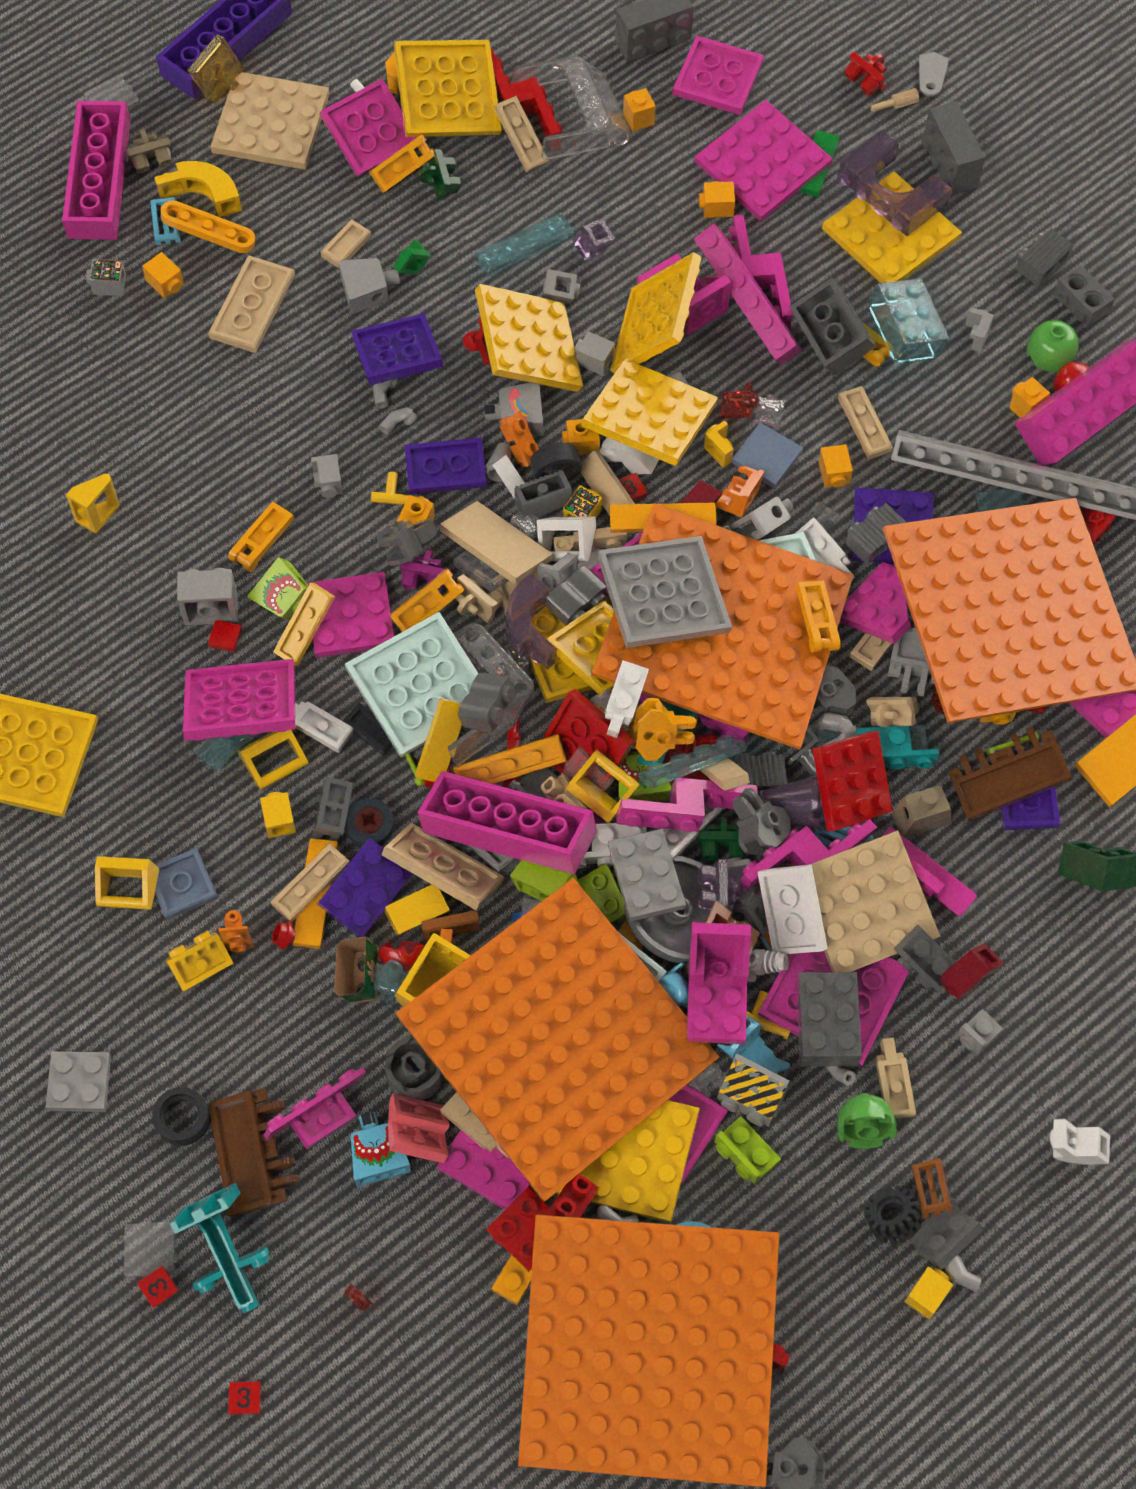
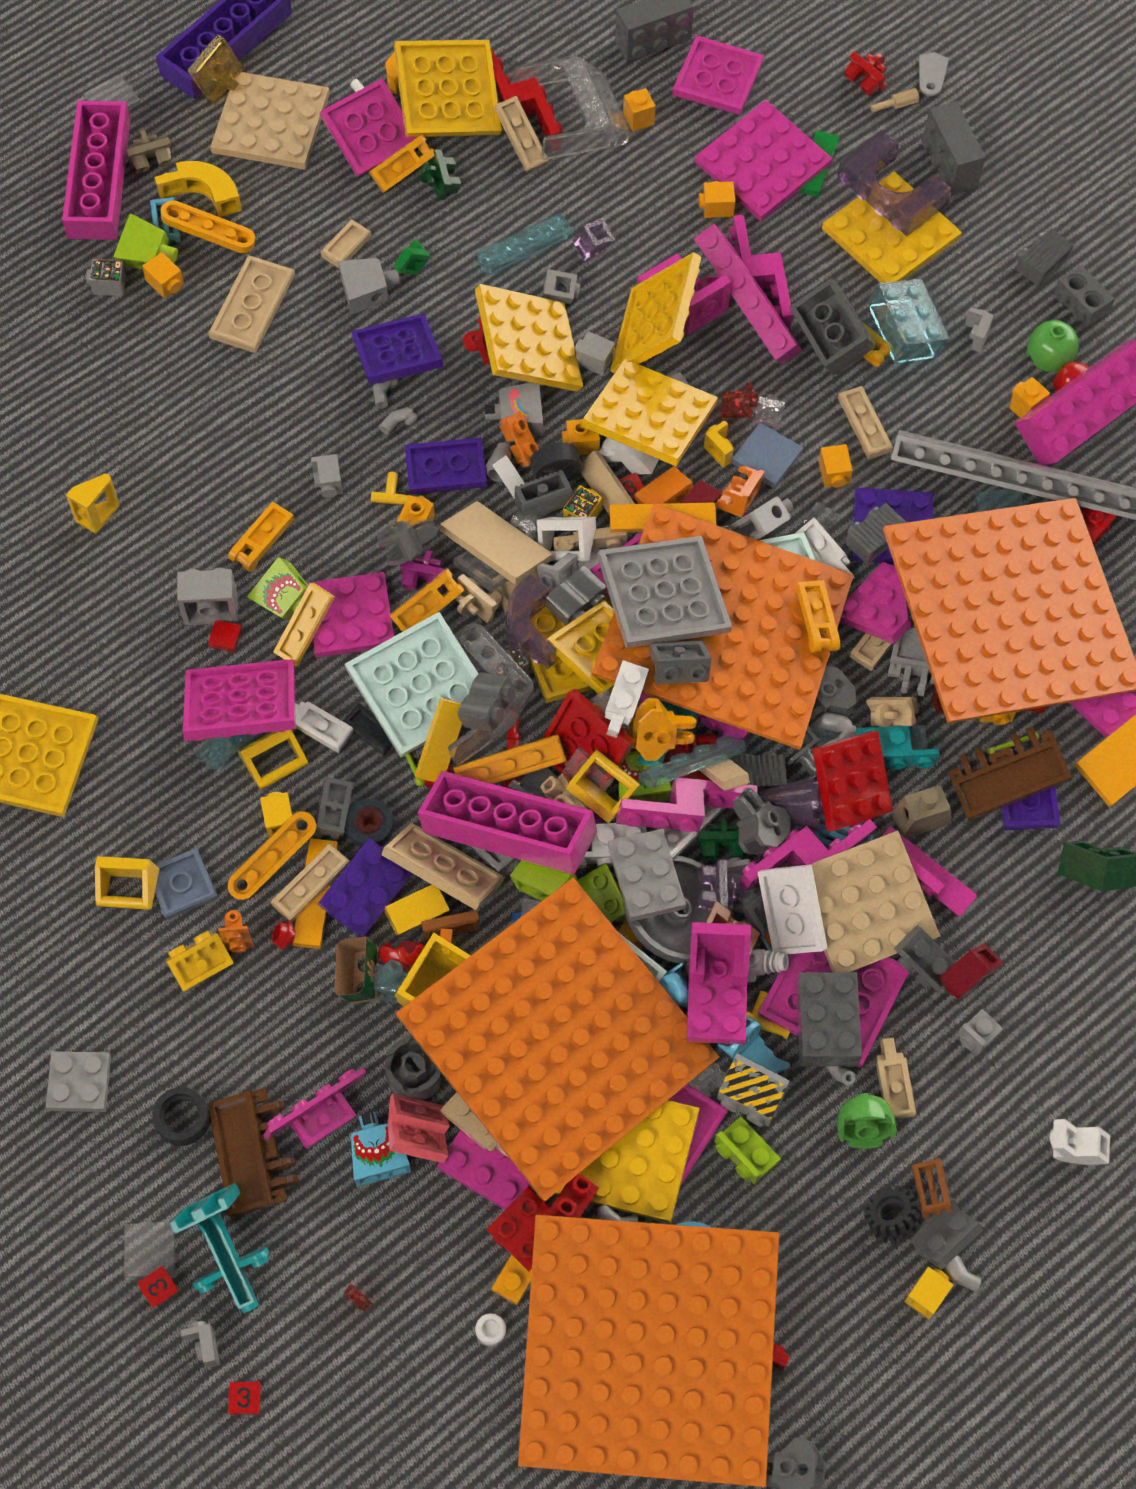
(141, 243): none -> lime torso
(207, 1347): none -> light grey bracket
(271, 855): none -> light orange plate
(490, 1329): none -> white tile
(666, 489): none -> orange hinge
(680, 662): none -> dark grey bracket

